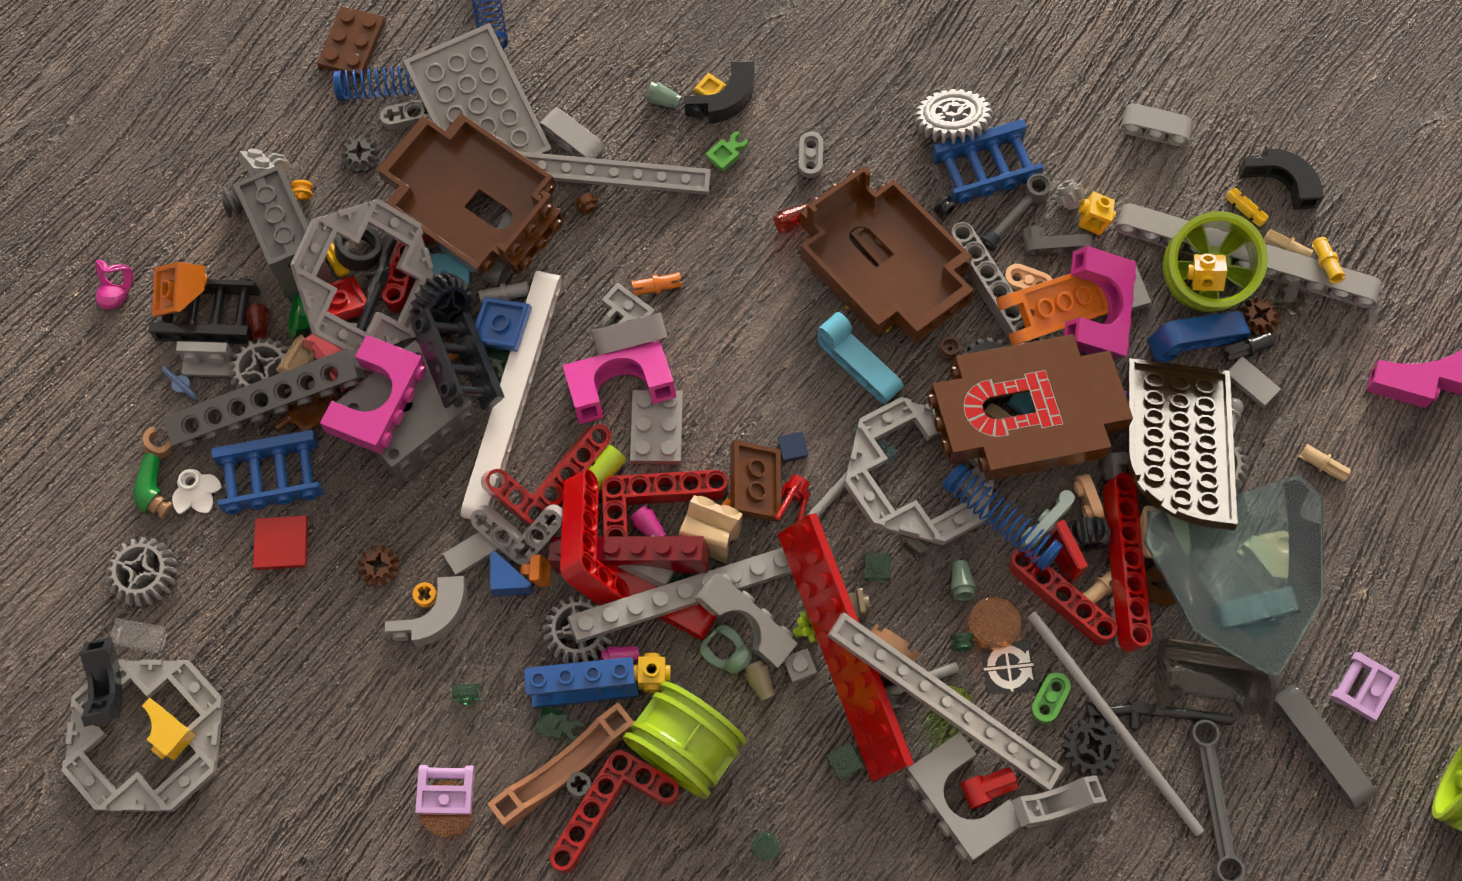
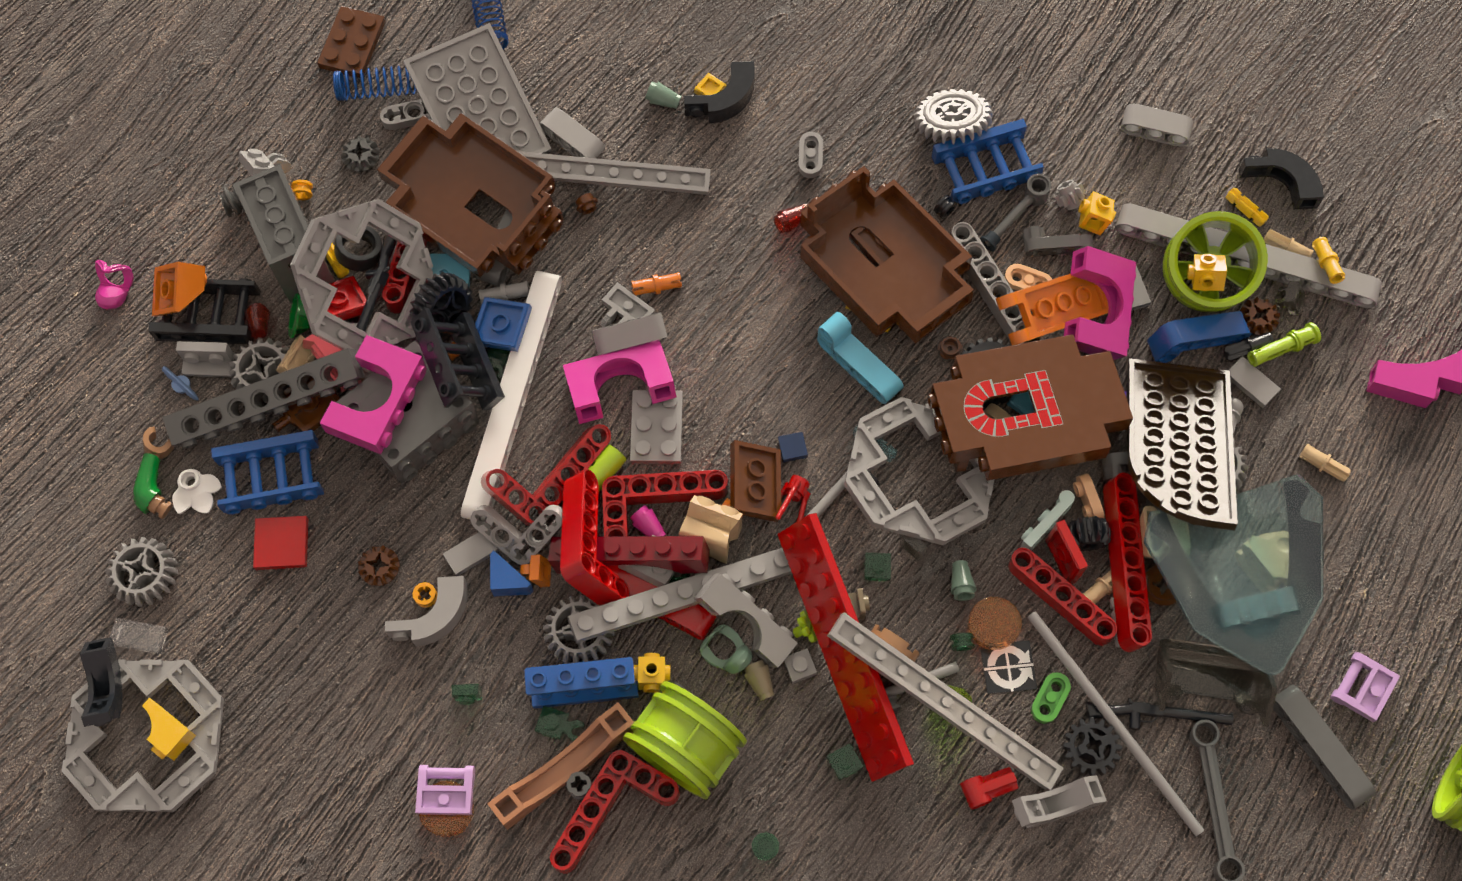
(614, 652): dark pink cone -> none
(725, 153): bright green plate -> none
(955, 477): blue piece -> none
(971, 836): light grey arch -> none
(1293, 341): none -> lime pin

